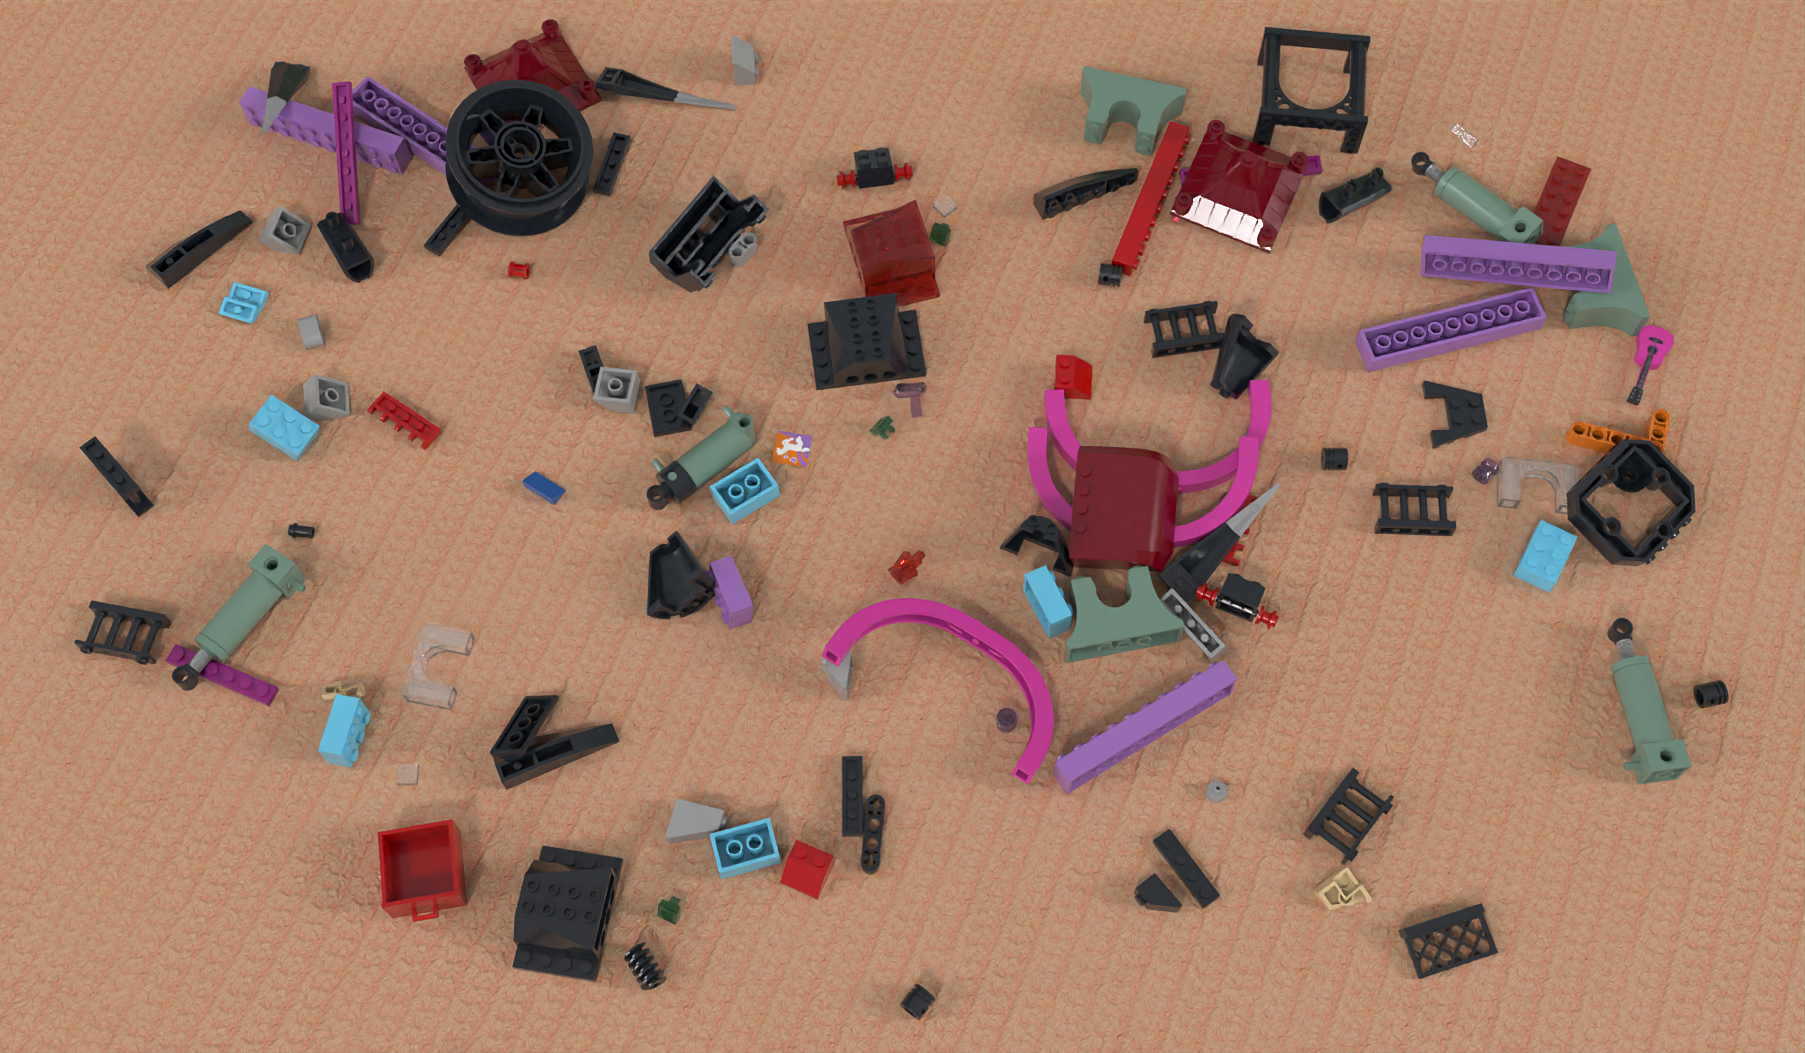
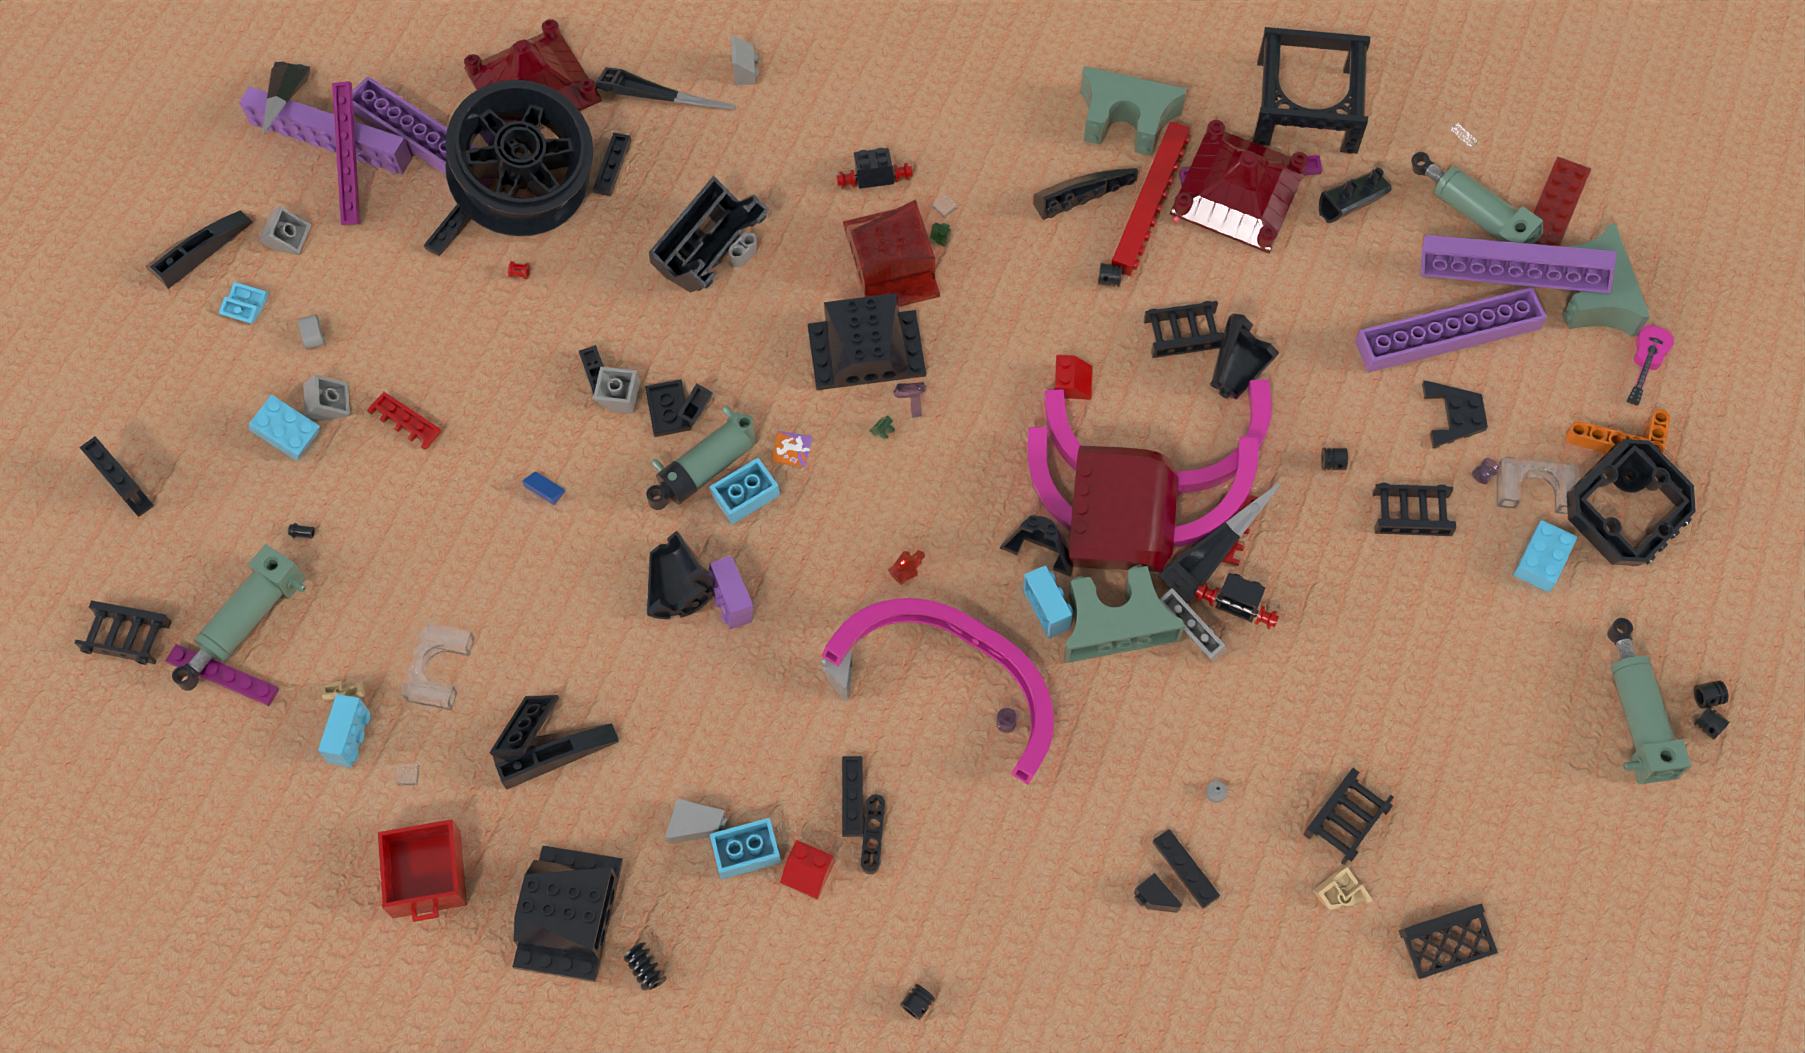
(346, 247): black piece -> none
(669, 910): clear green tile -> none
(1144, 726): medium lavender brick -> none
(1711, 723): none -> black piece

